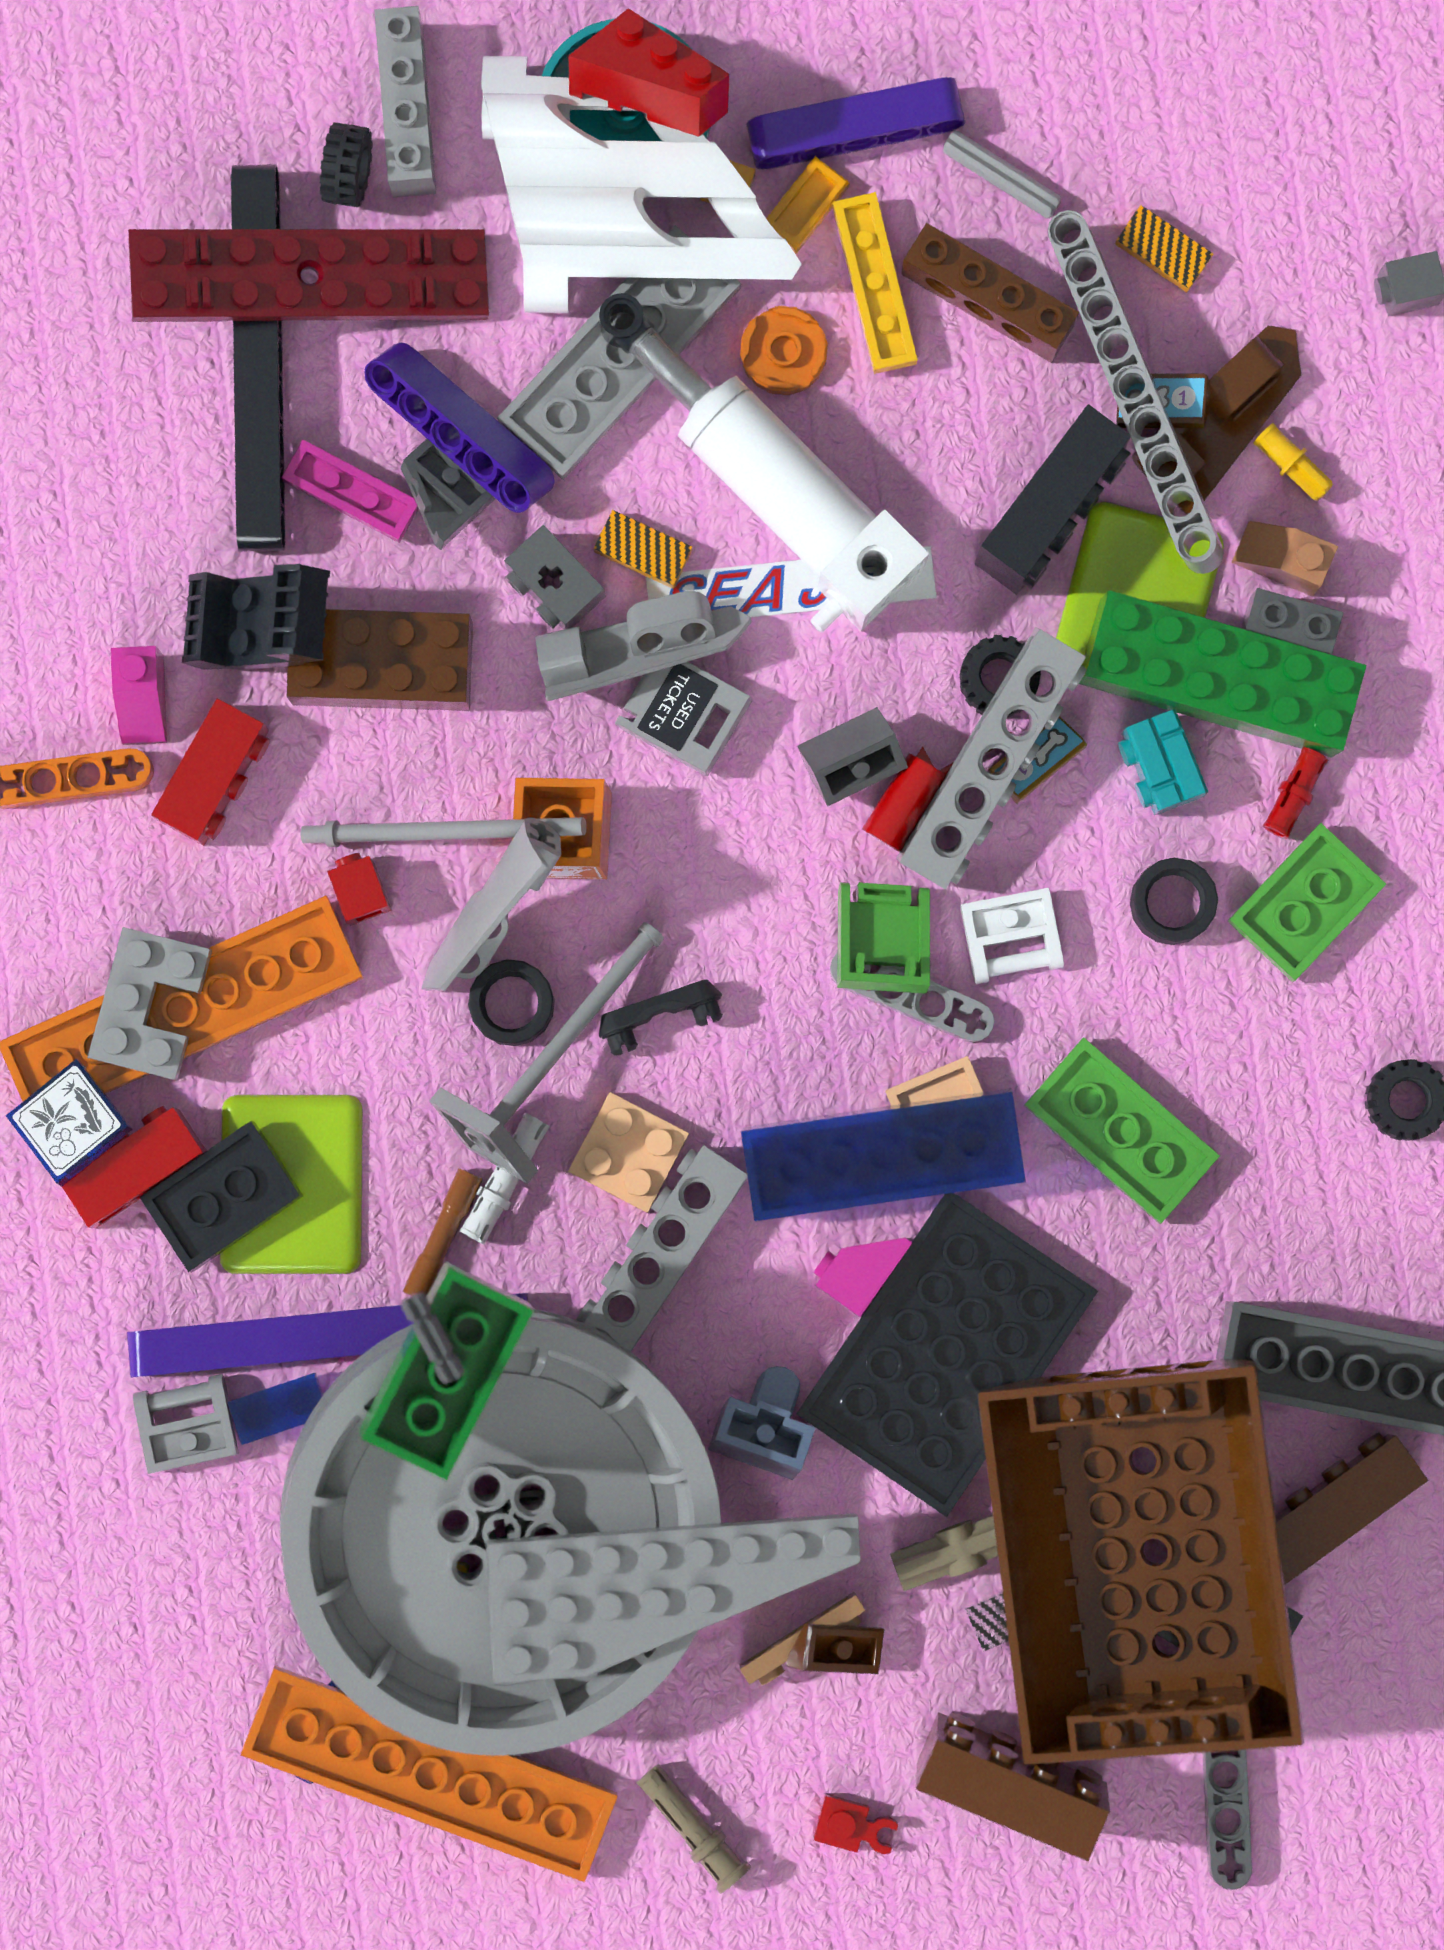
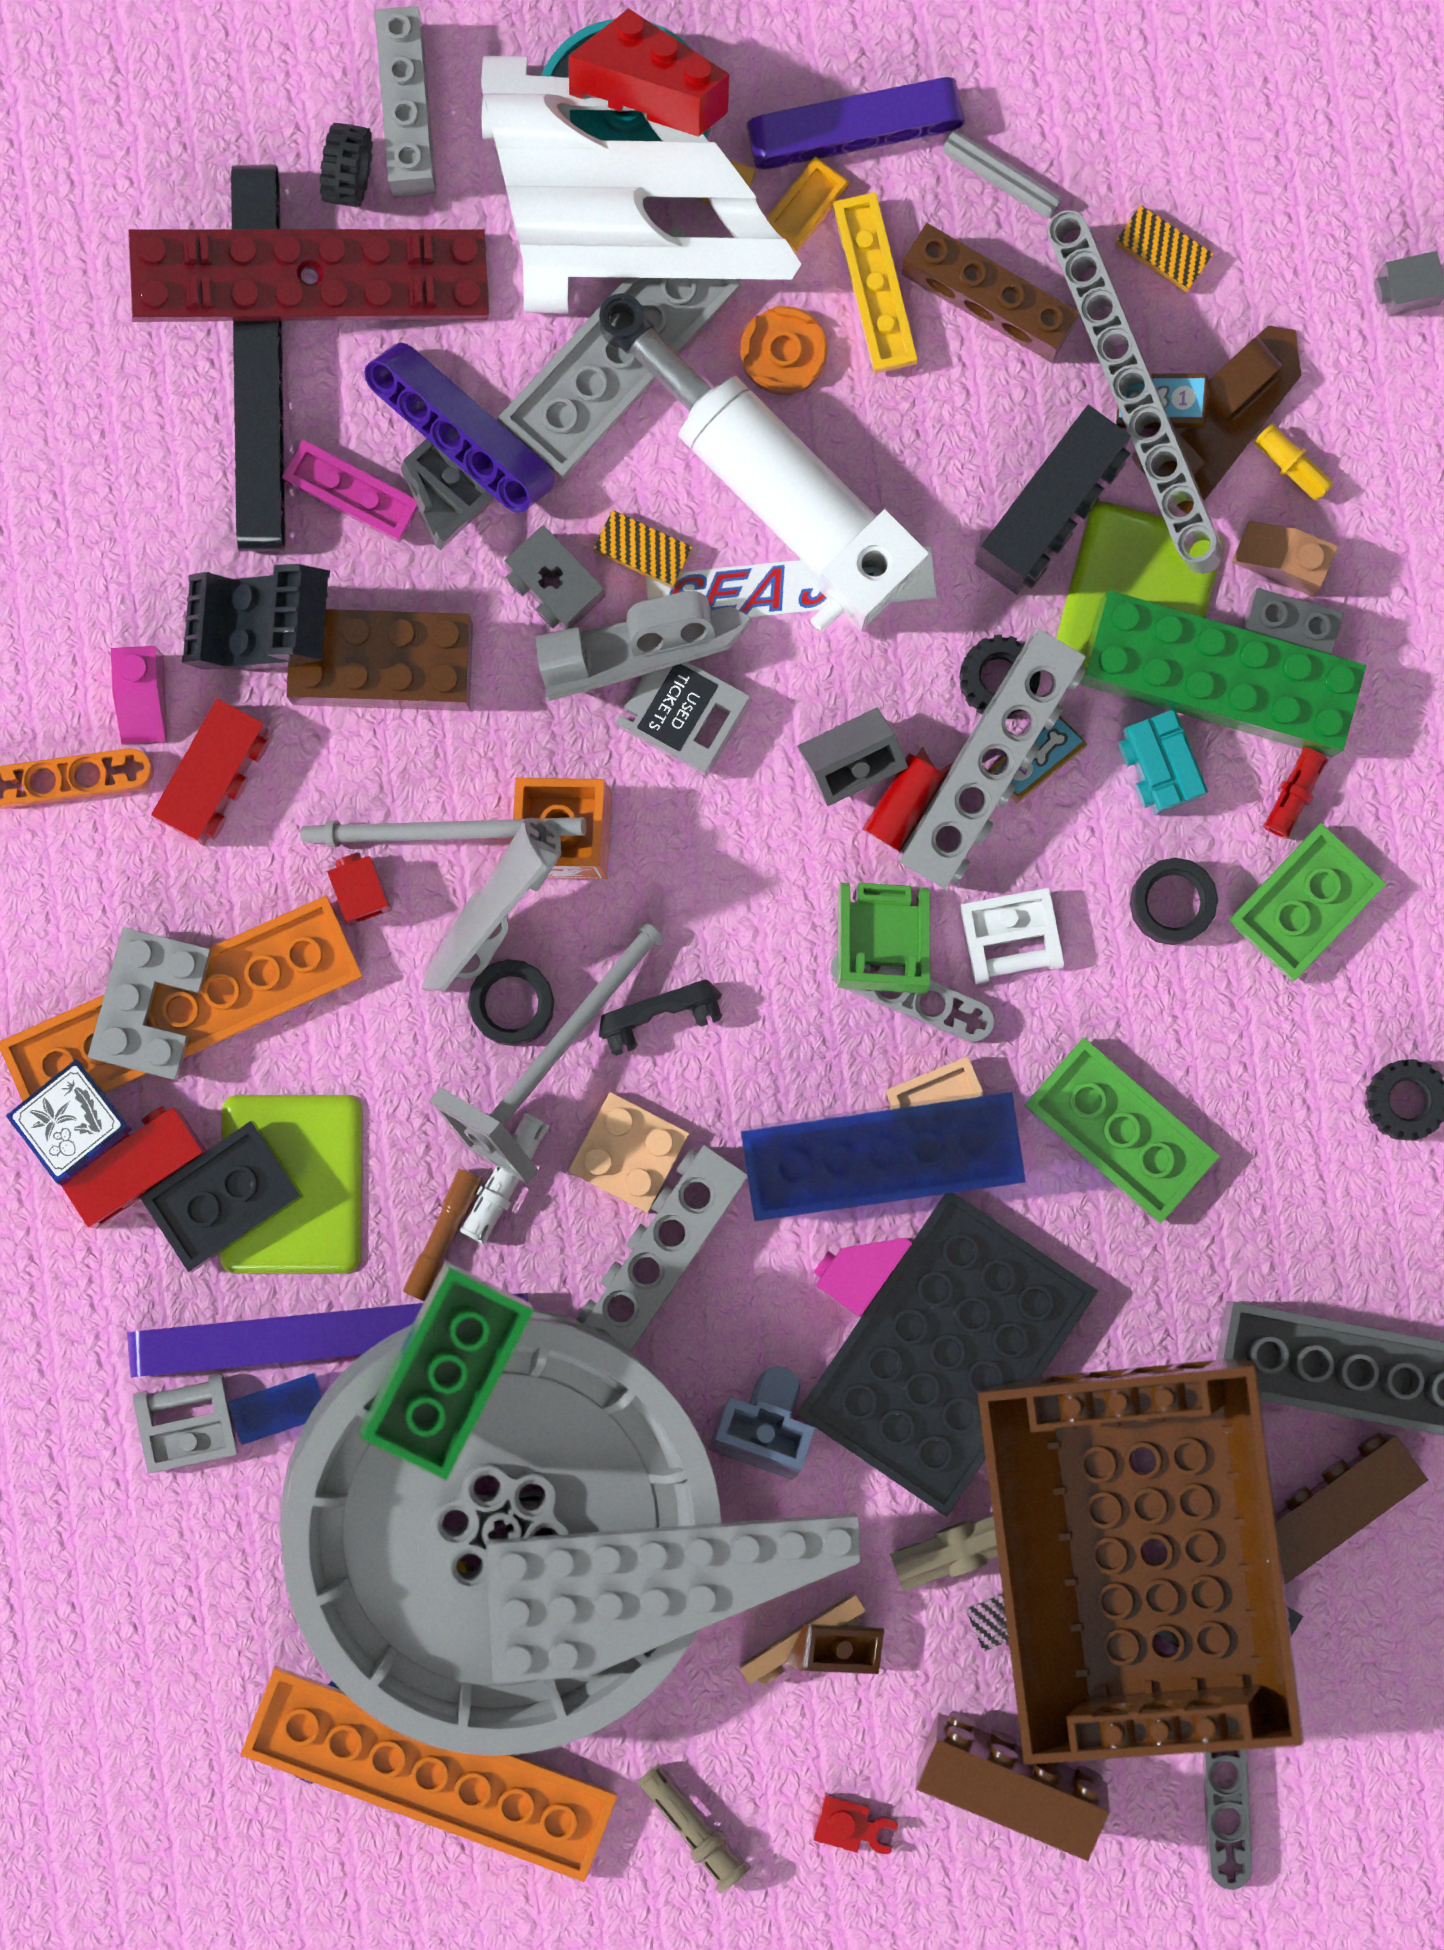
(432, 1337): dark grey axle -> none

